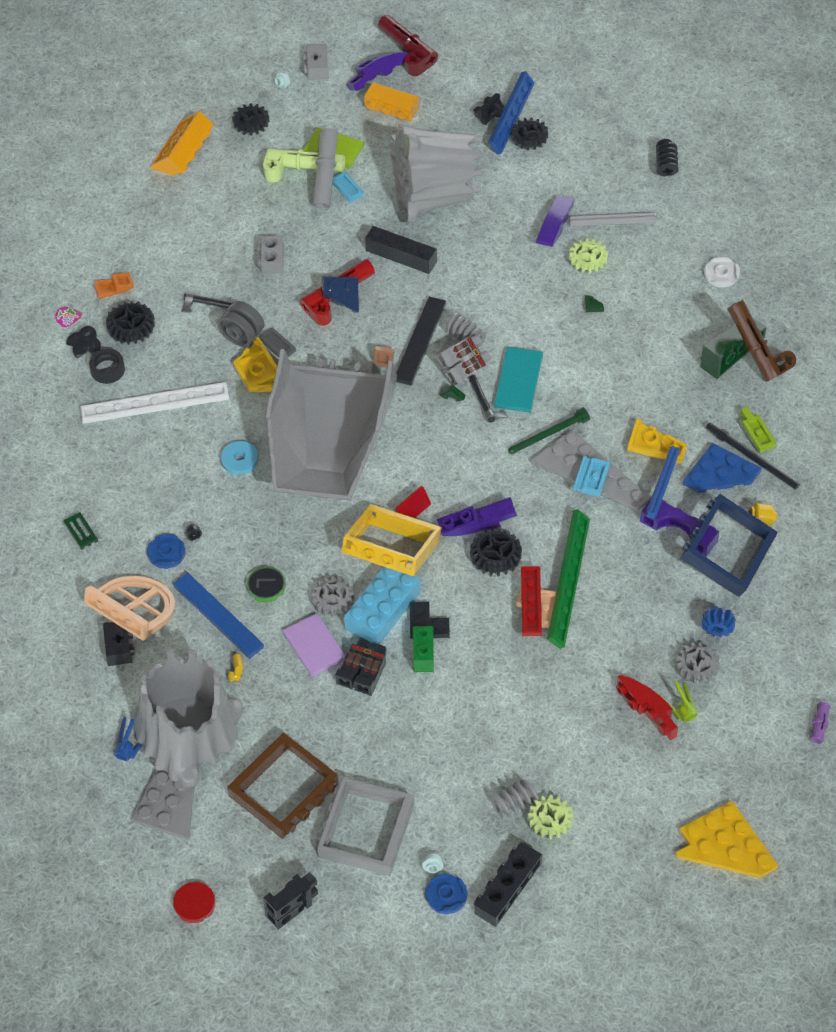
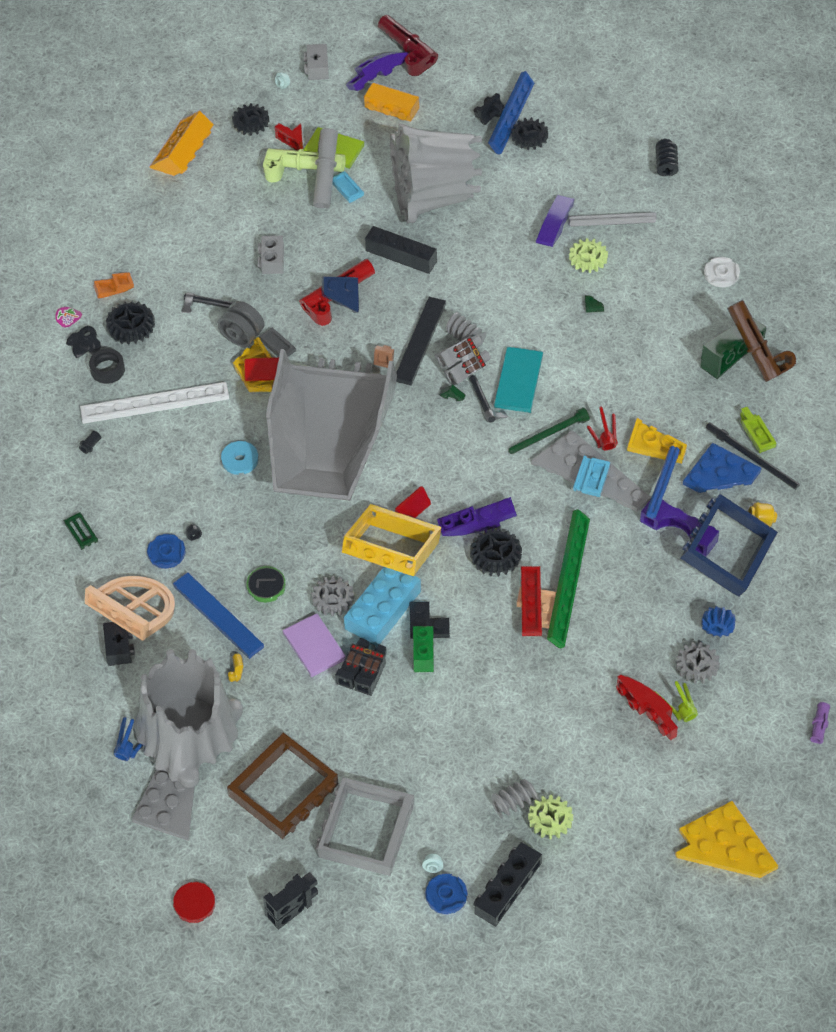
(87, 445): none -> black pin
(260, 369): none -> red slope
(290, 137): none -> red slope
(607, 439): none -> red plant

